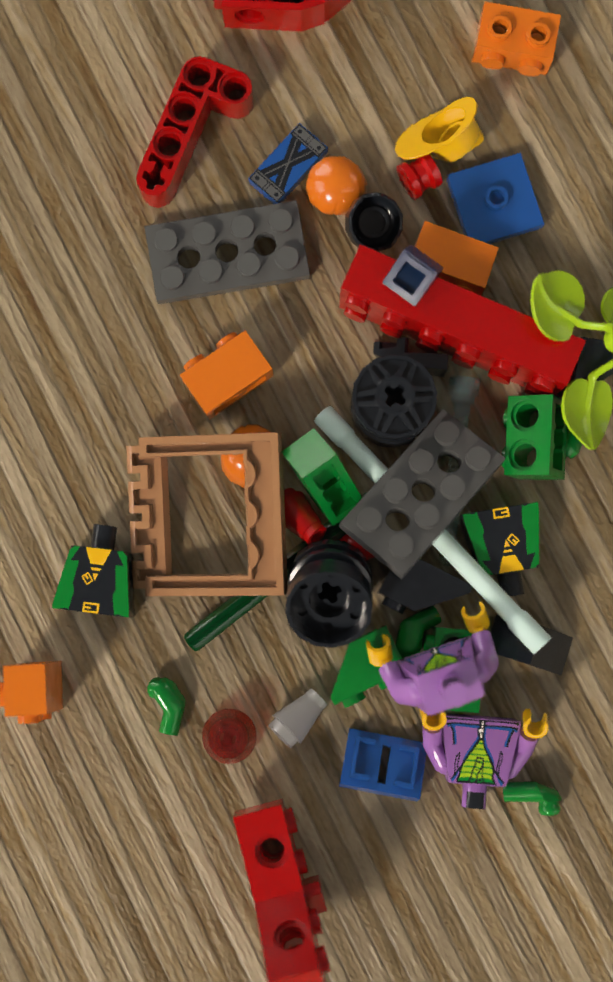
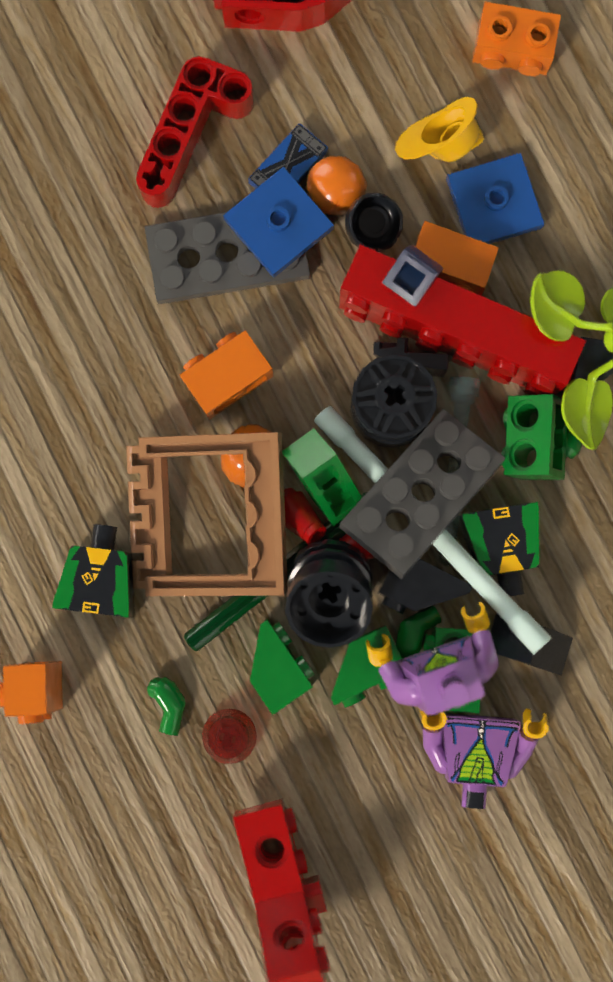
(275, 671): none -> green slope
(278, 222): none -> blue plate
(297, 718): light grey cone -> none
(363, 761): blue piece -> none
(419, 176): red wheel -> none
(533, 792): green arm -> none

